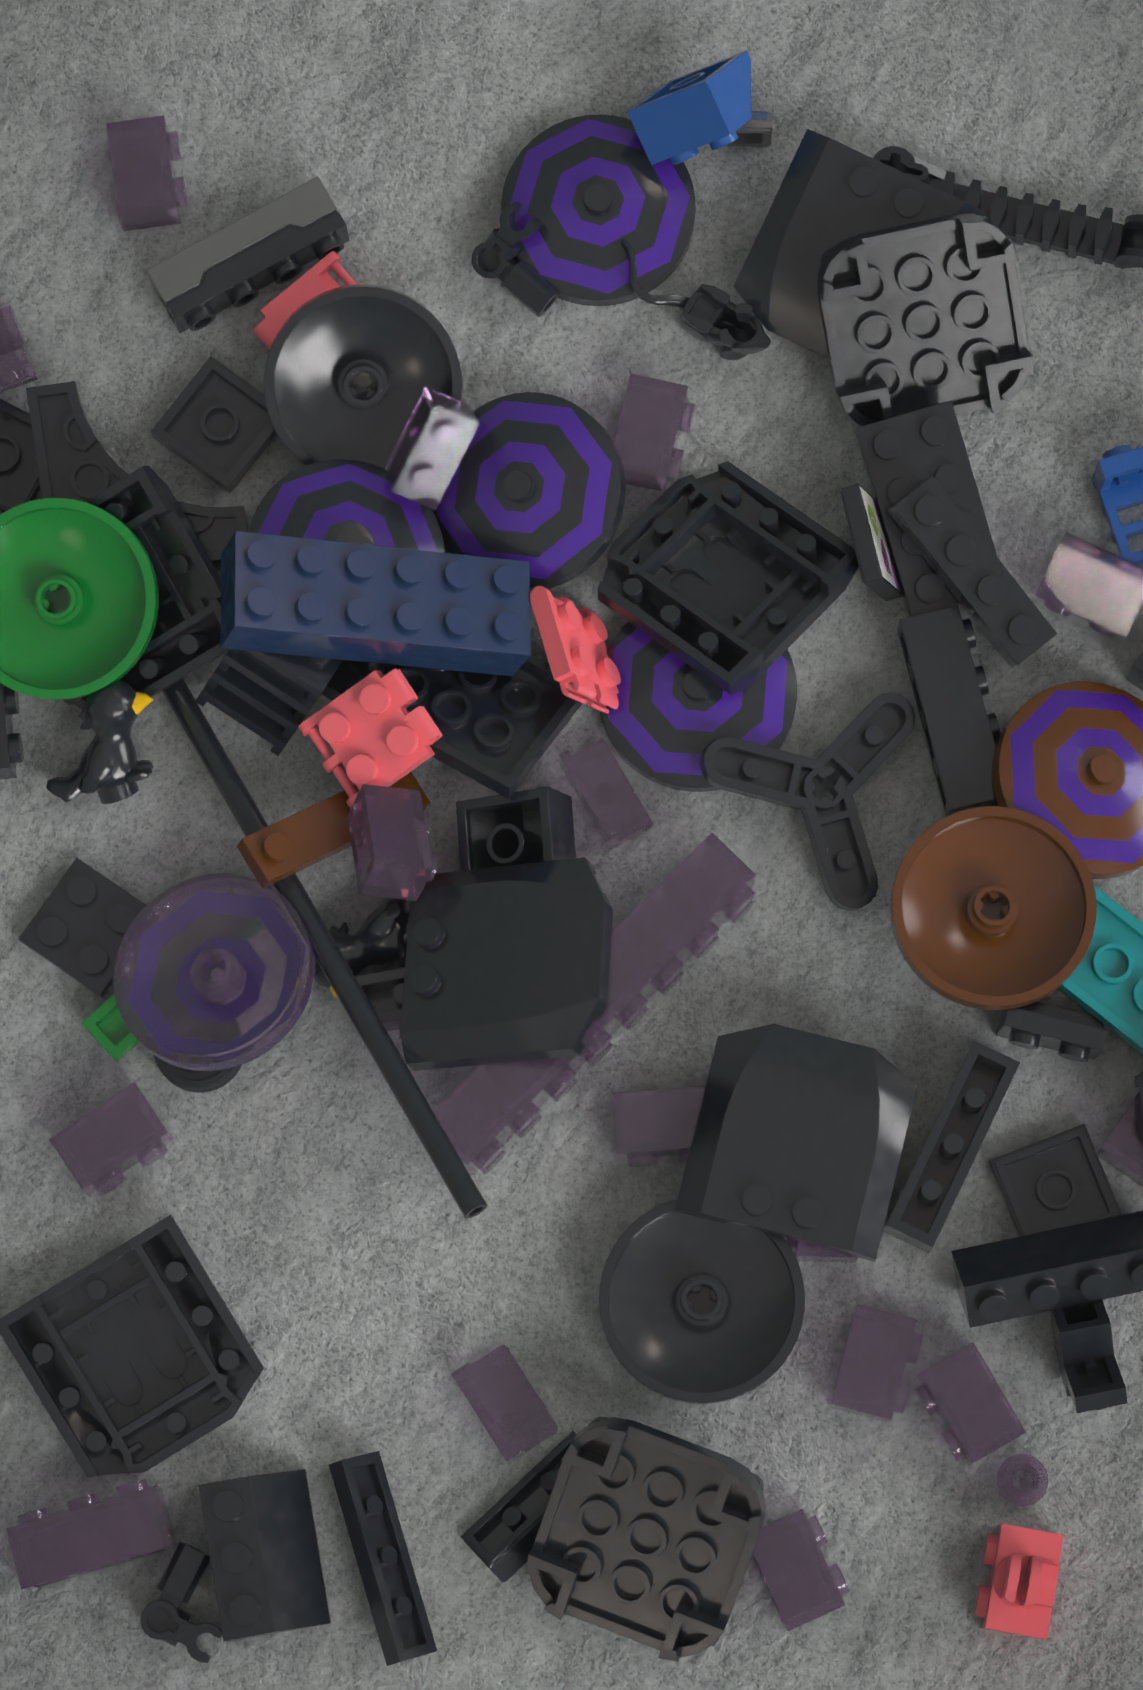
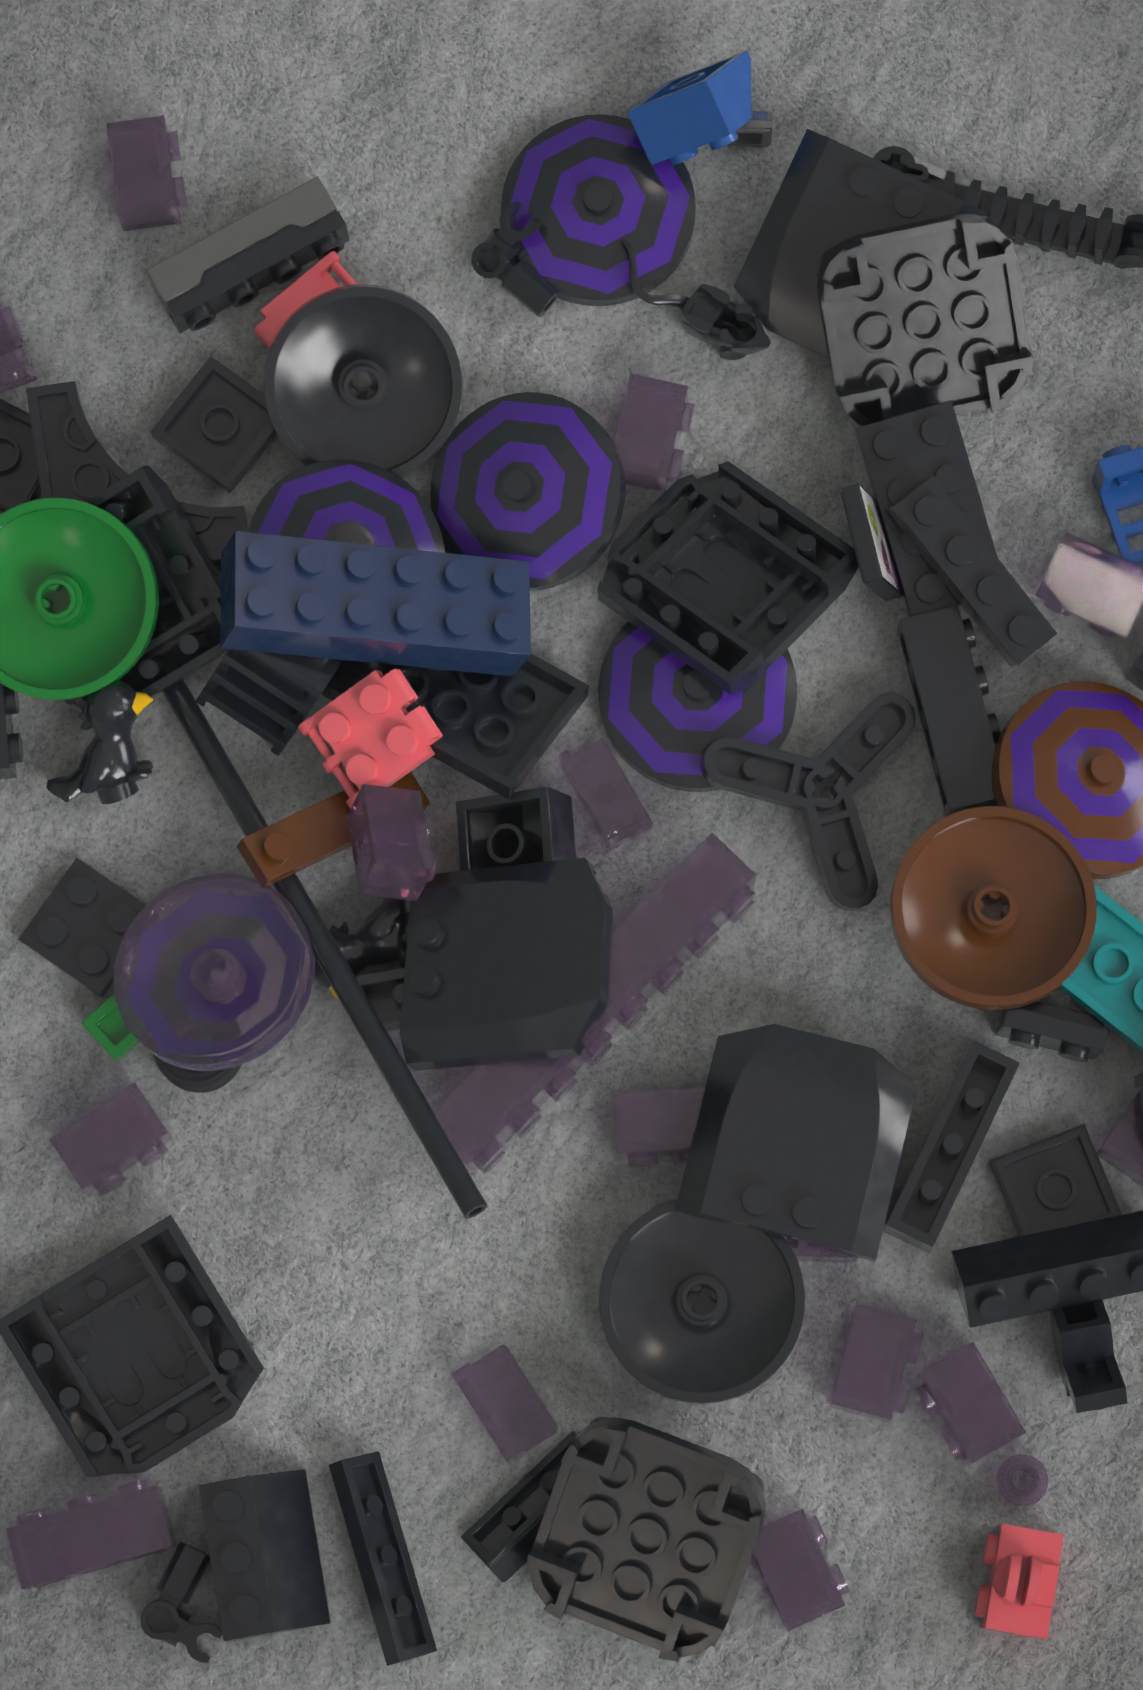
(430, 448): clear purple brick -> none
(576, 650): coral plate -> none

